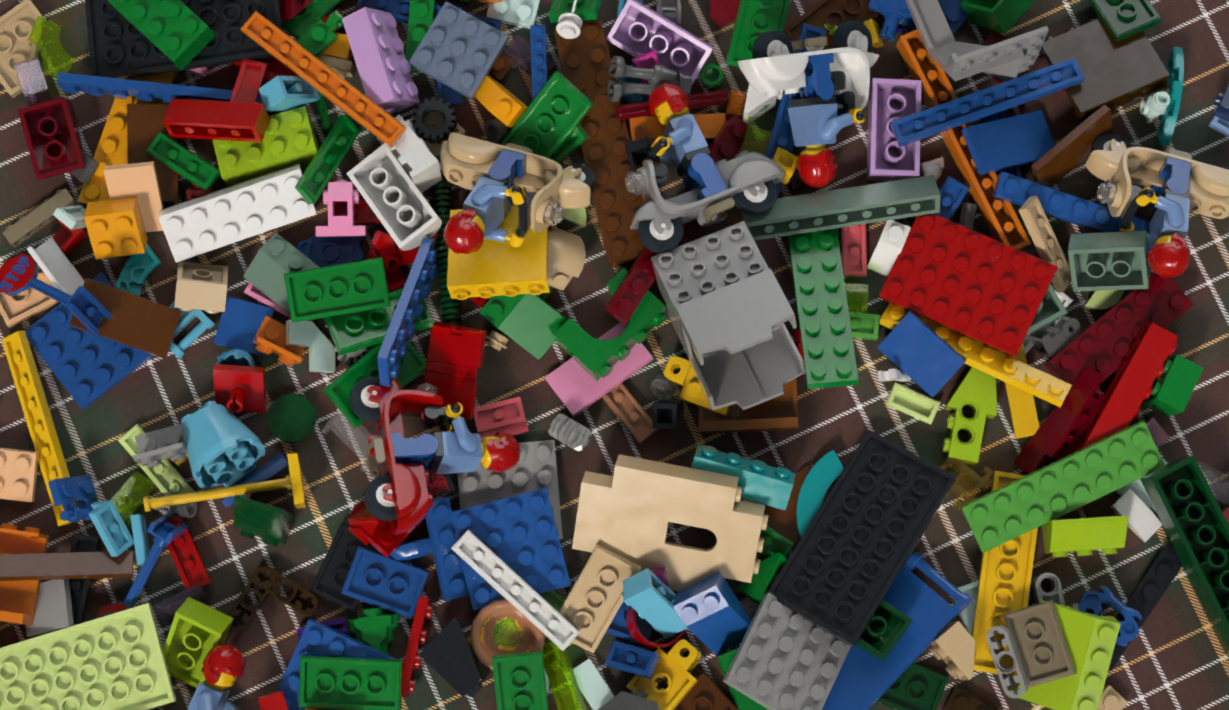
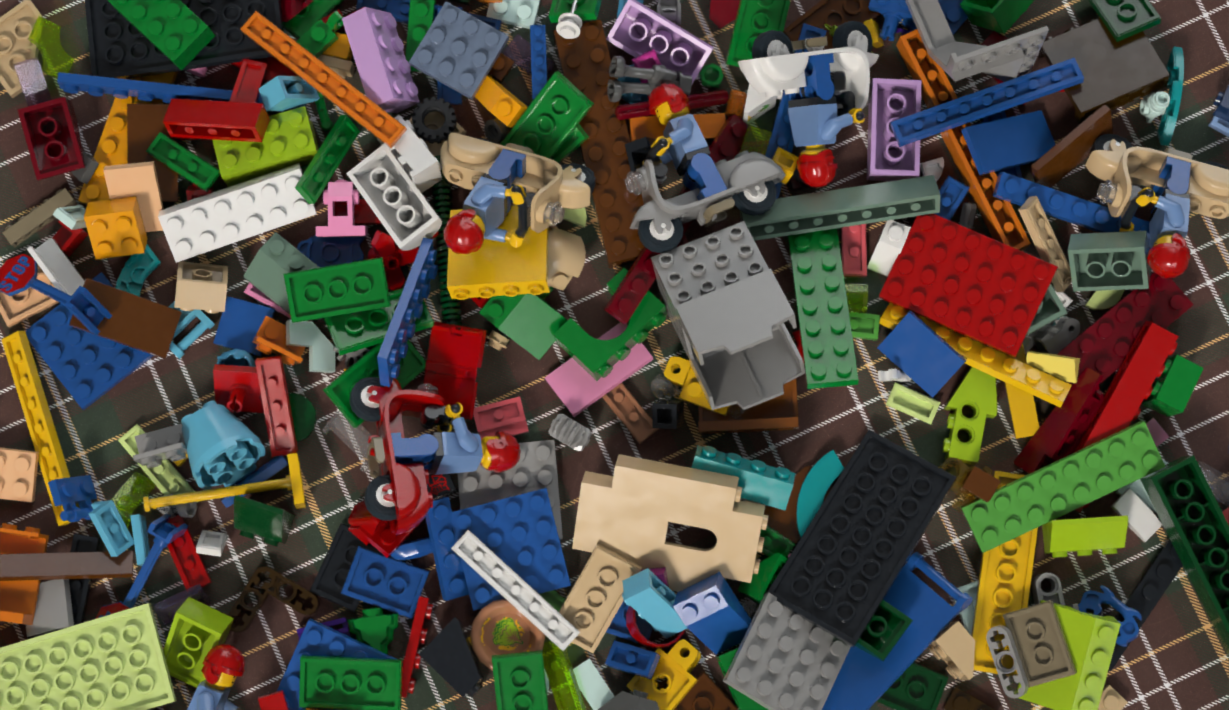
(211, 543): none -> white tile
(276, 405): none -> plate
(979, 484): none -> reddish brown panel
(1059, 366): none -> light yellow slope

